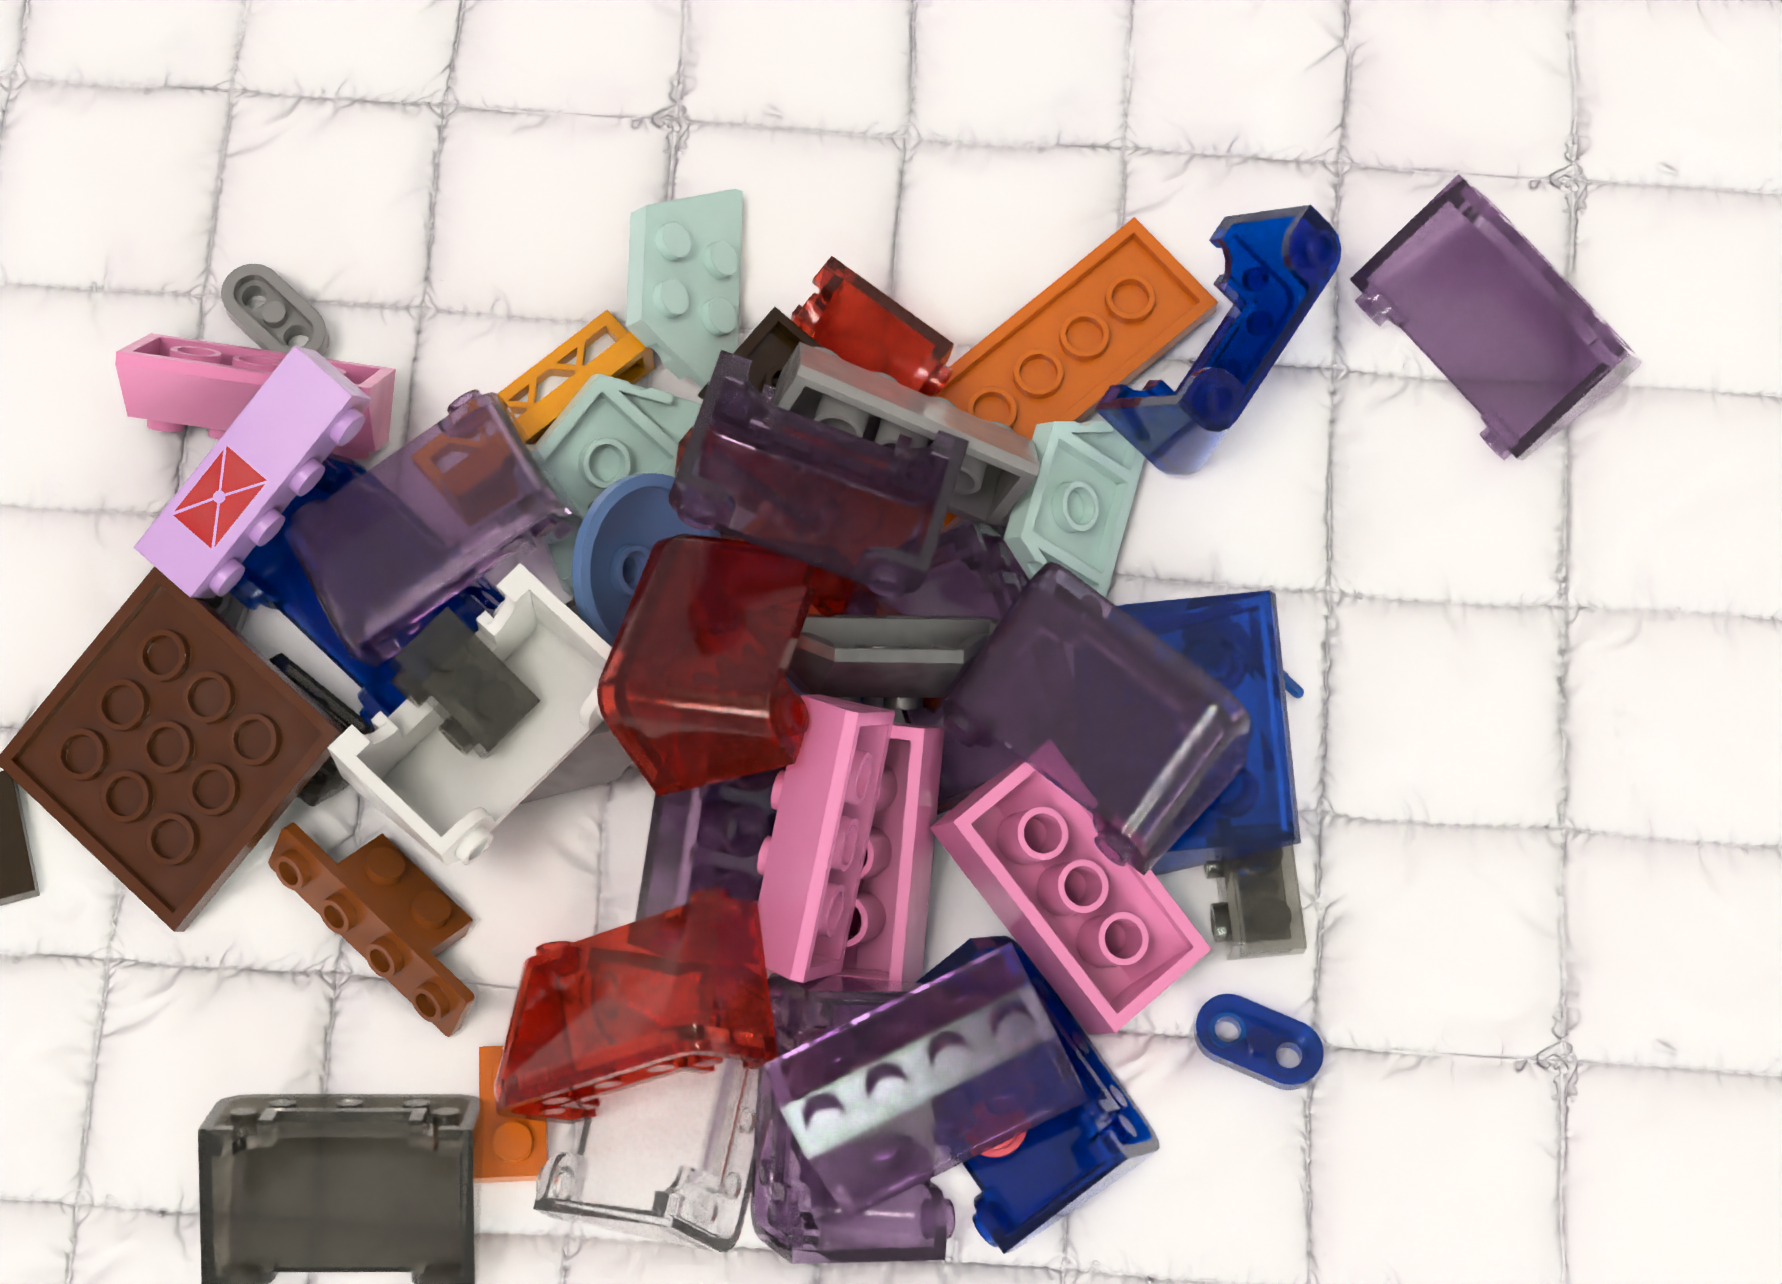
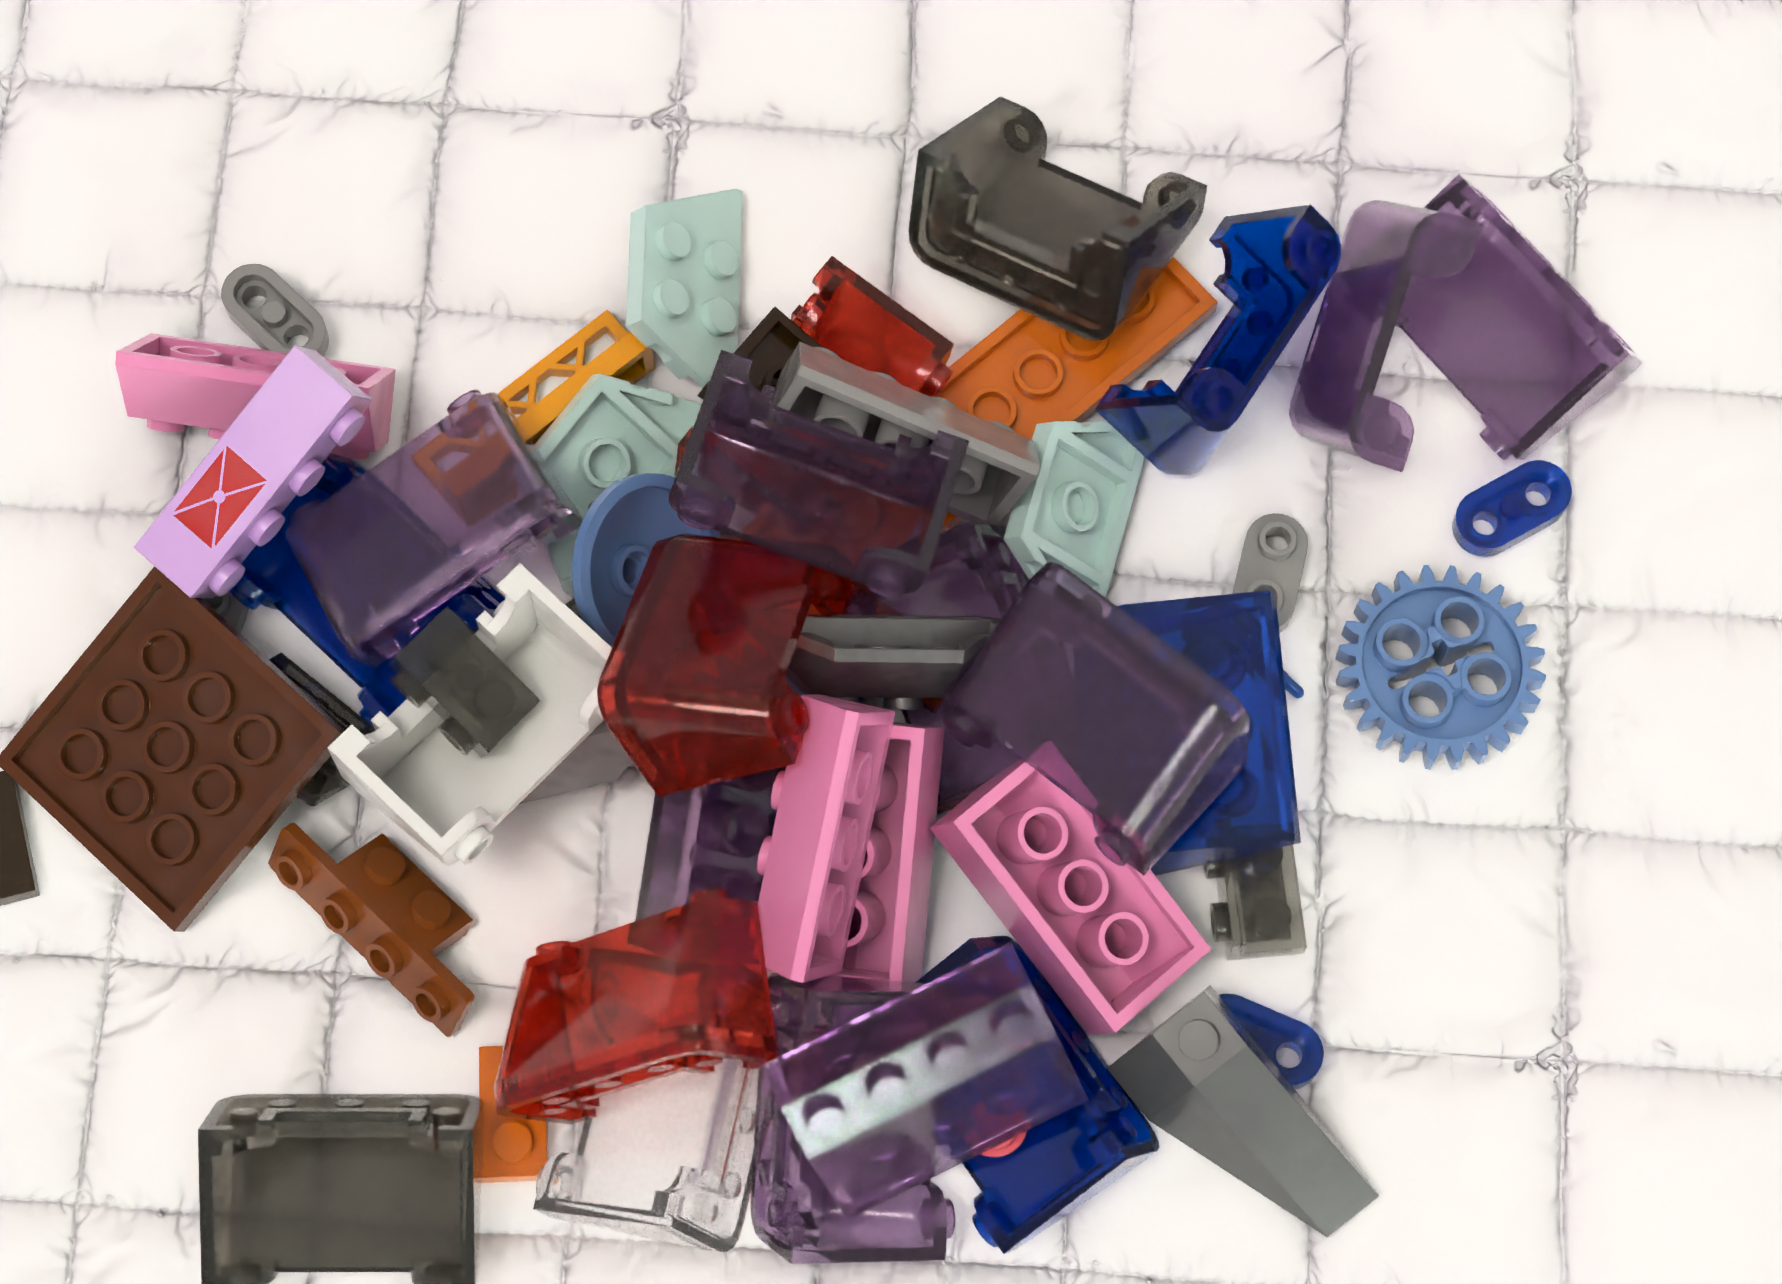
(1038, 233): none -> clear smoke windscreen
(1231, 1104): none -> wedge
(1272, 569): none -> light grey plate
(1356, 323): none -> clear purple windscreen
(1465, 716): none -> medium blue gear
(1508, 510): none -> clear blue plate

